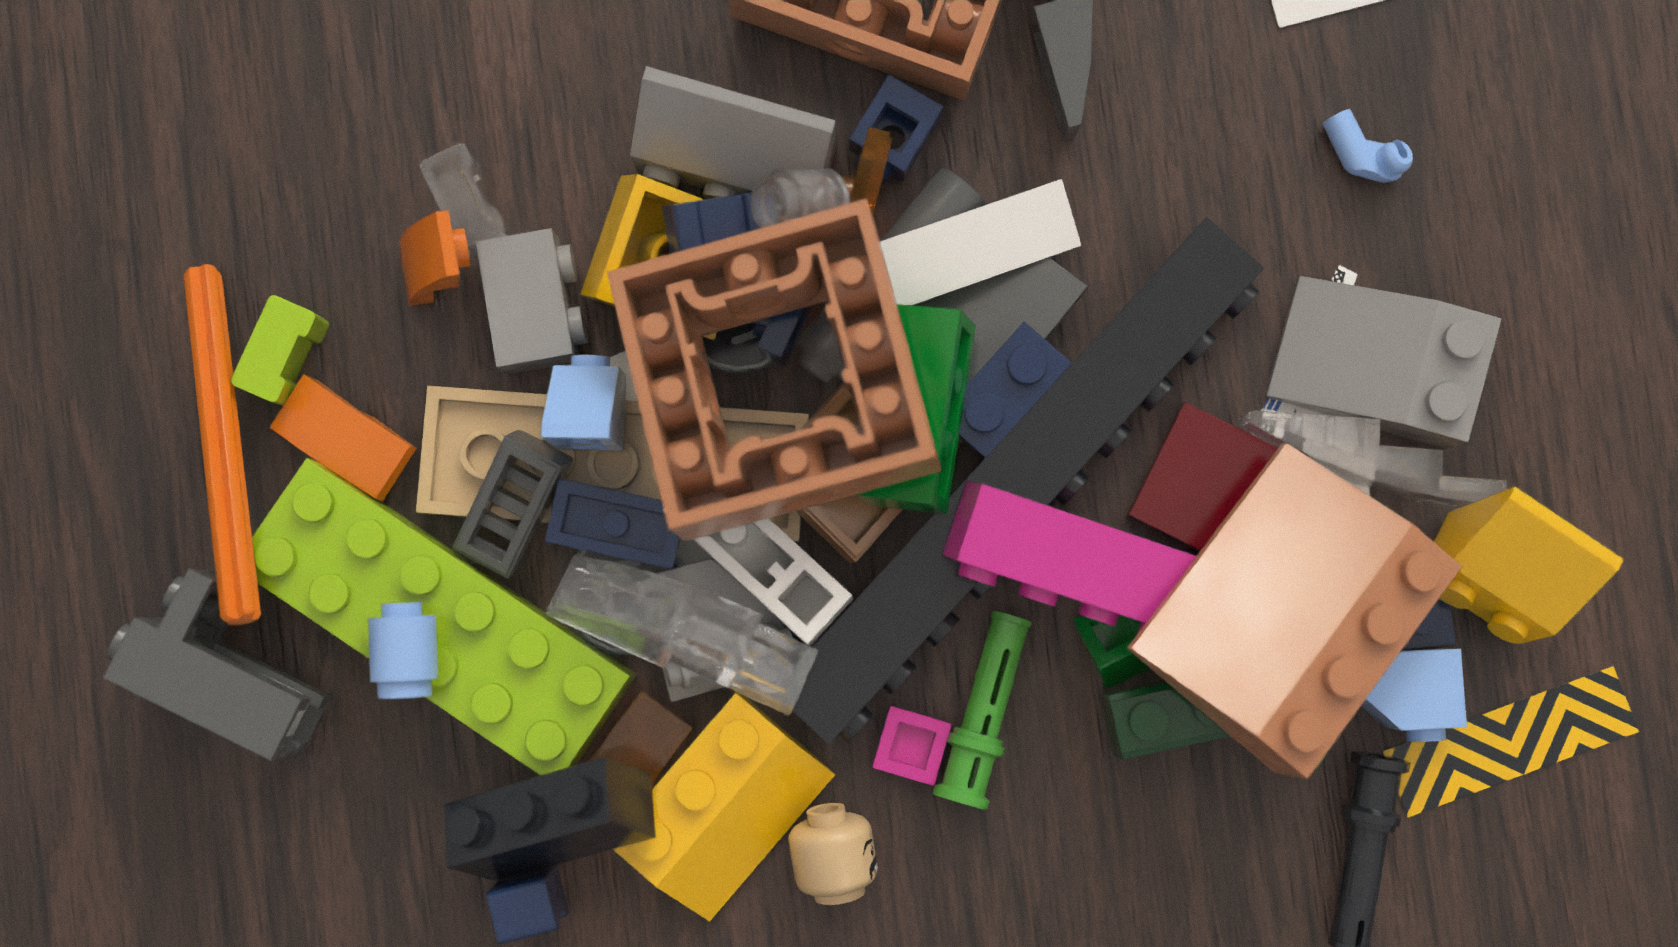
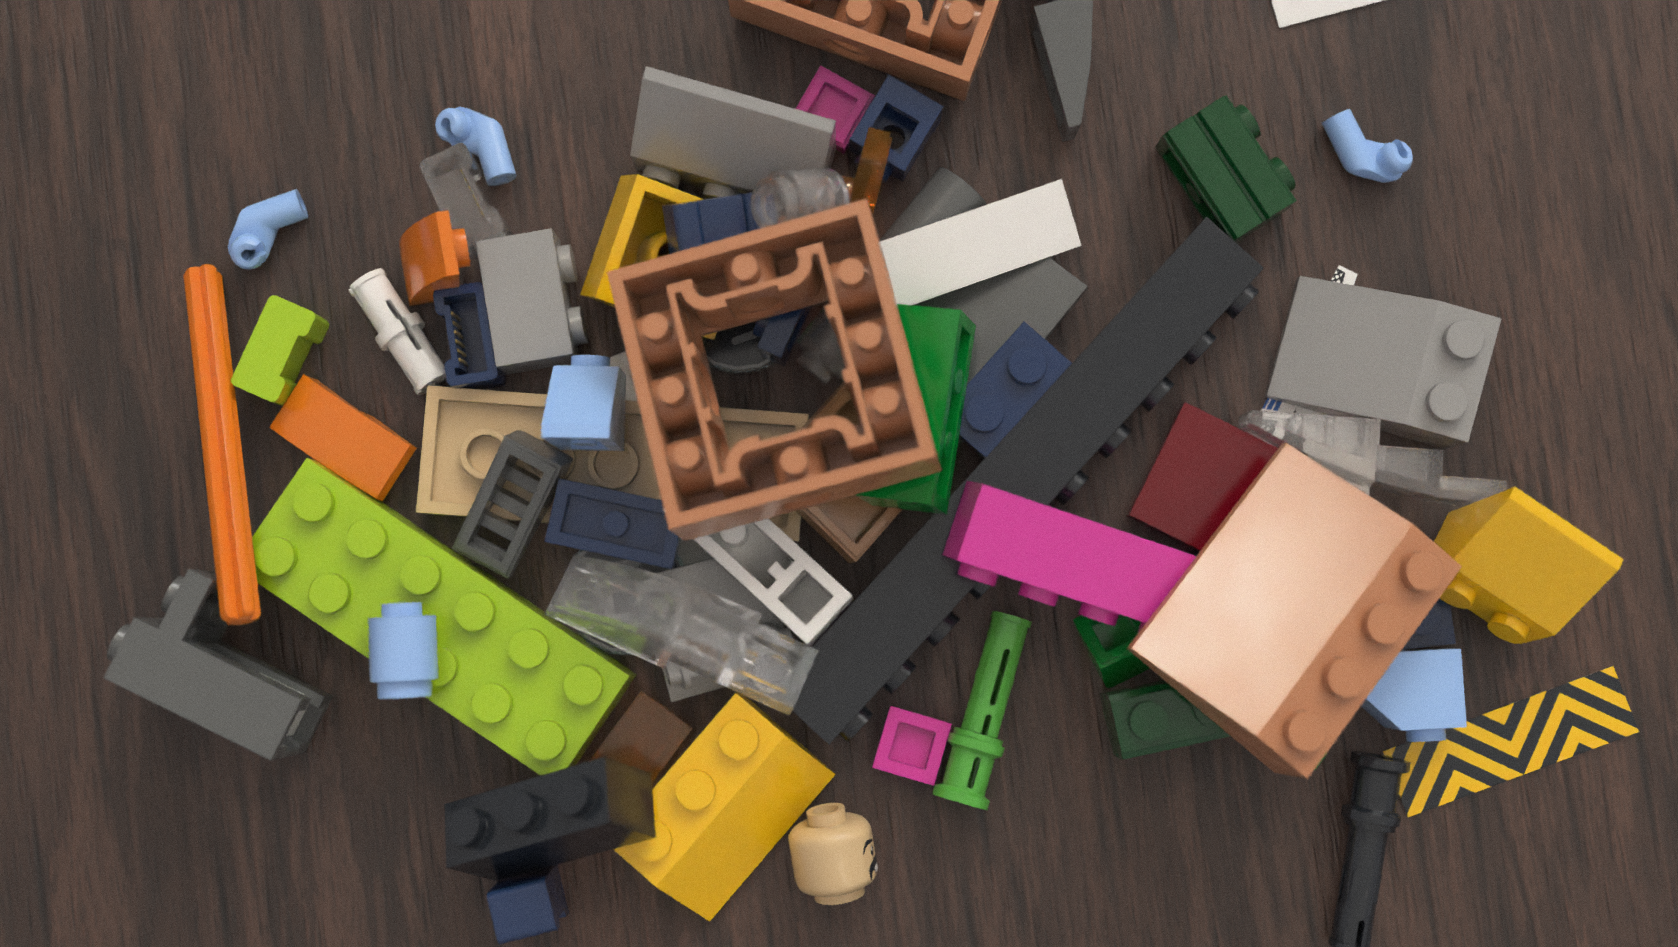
(259, 225): none -> light blue arm
(398, 330): none -> white pin
(469, 338): none -> dark blue piece
(482, 137): none -> light blue arm
(837, 100): none -> dark pink tile
(1227, 169): none -> dark green brick

